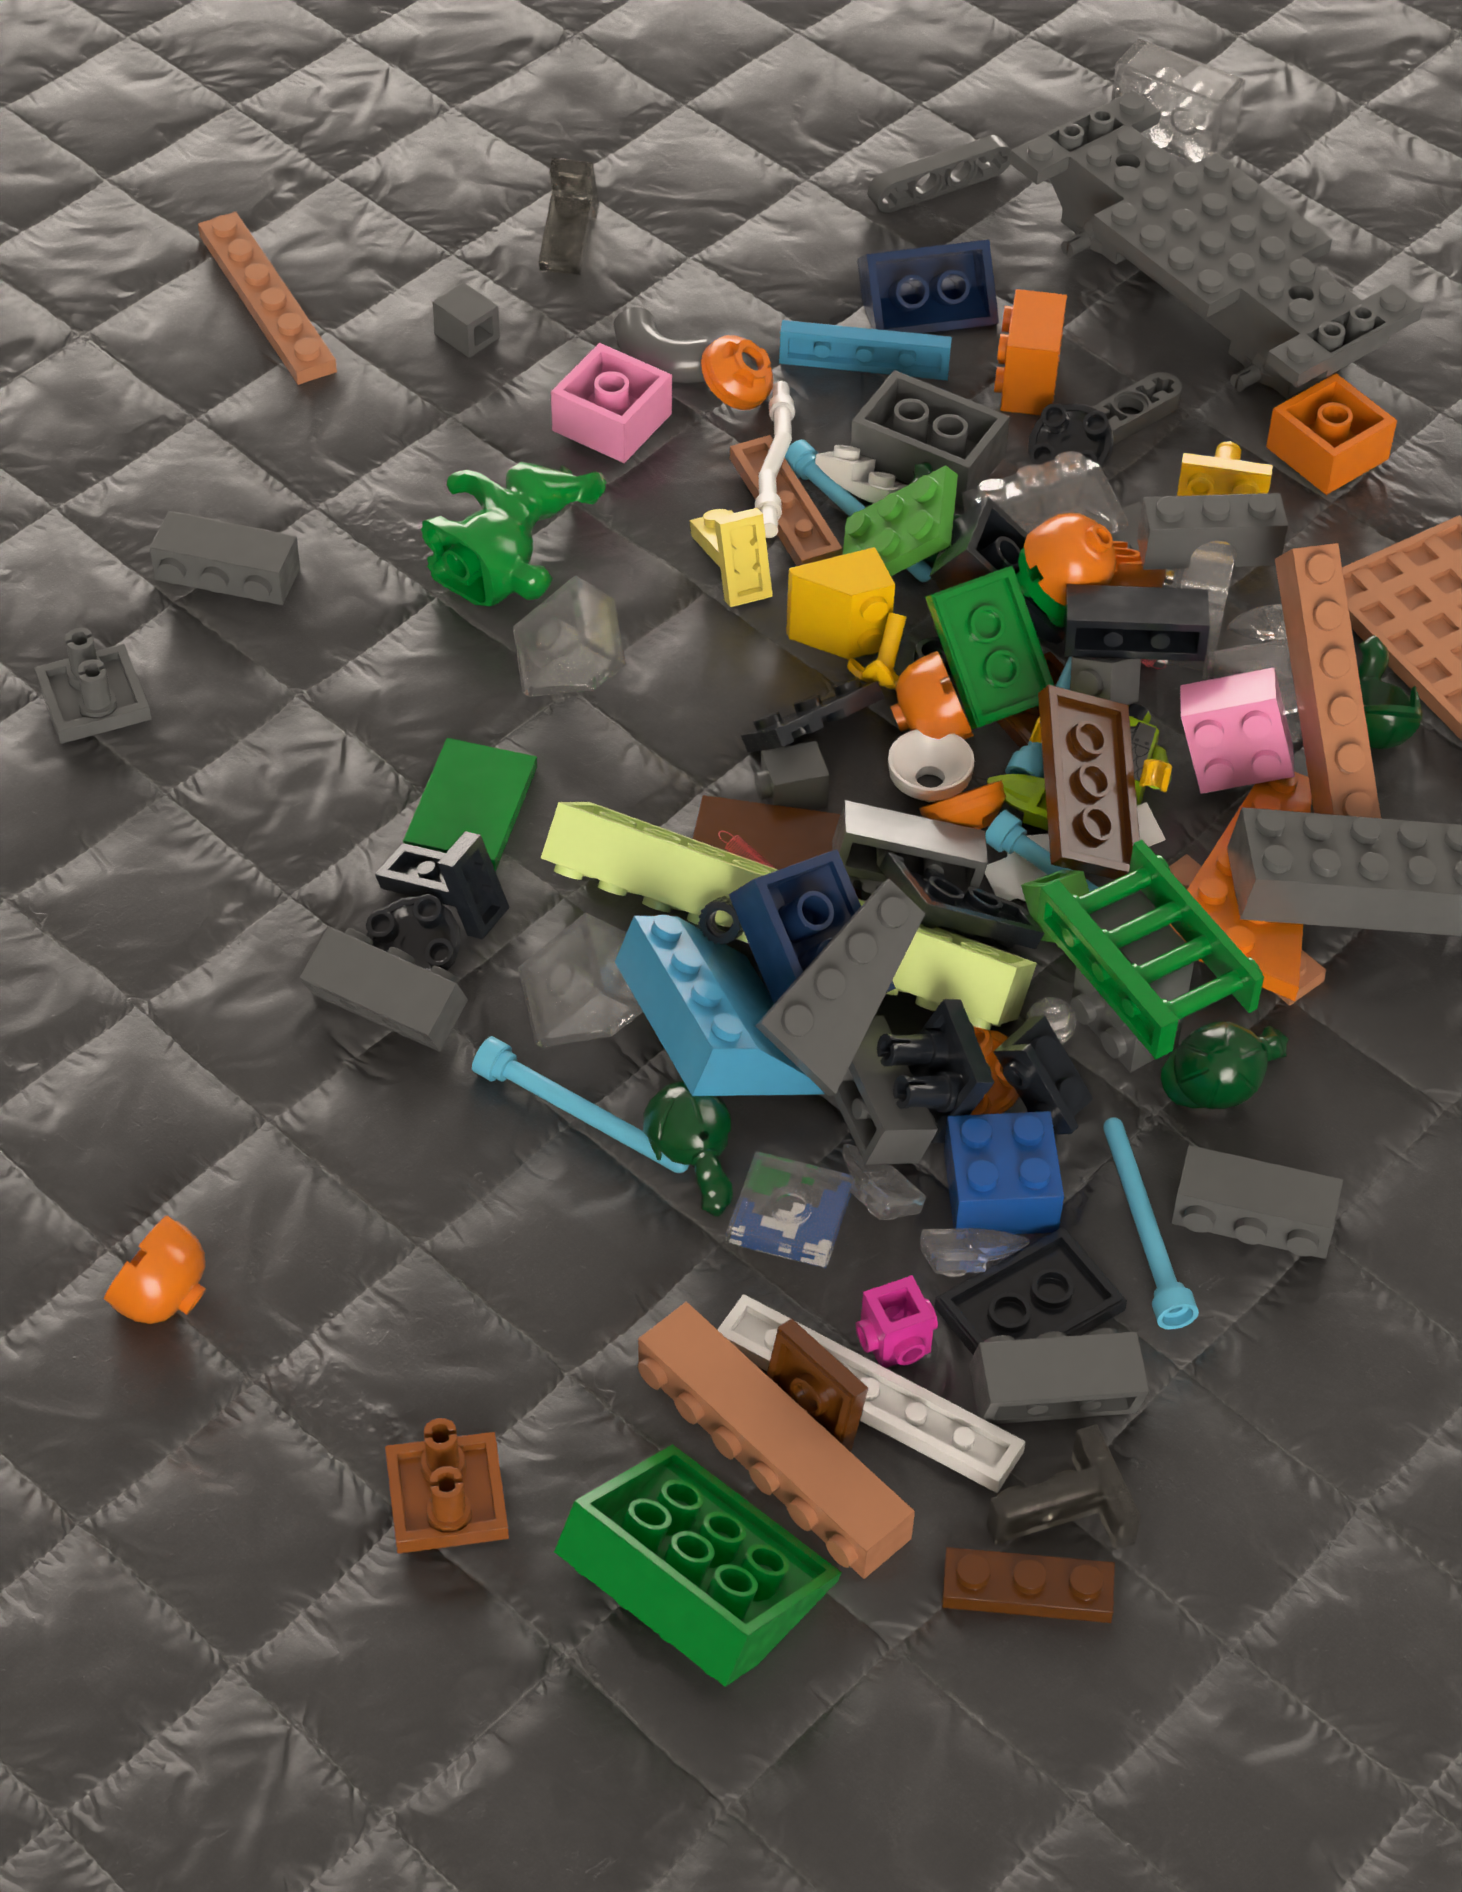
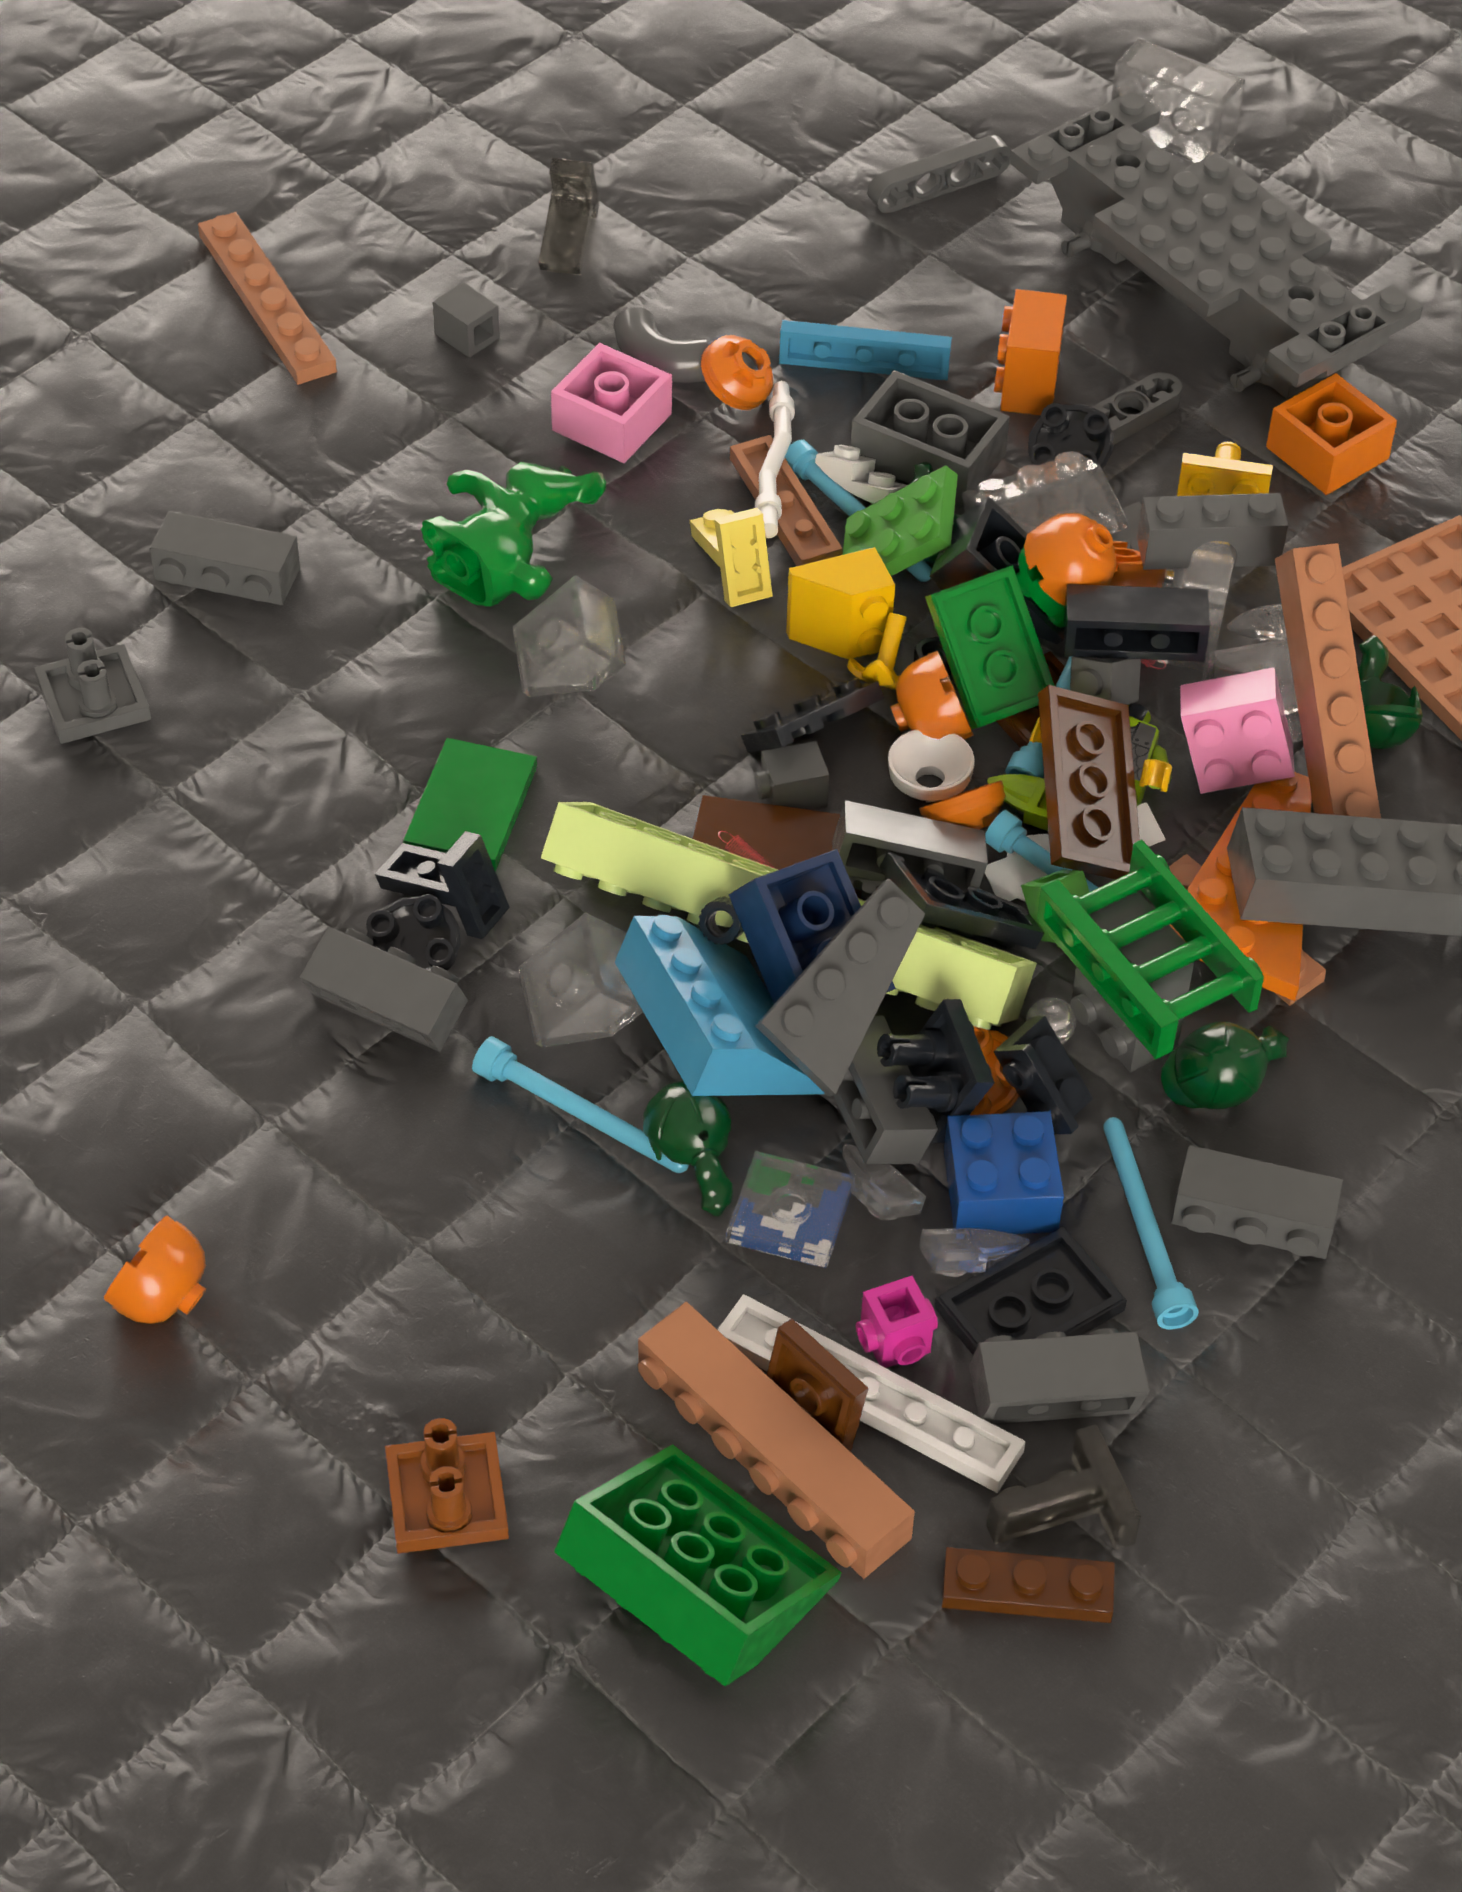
(929, 288): dark blue slope -> none

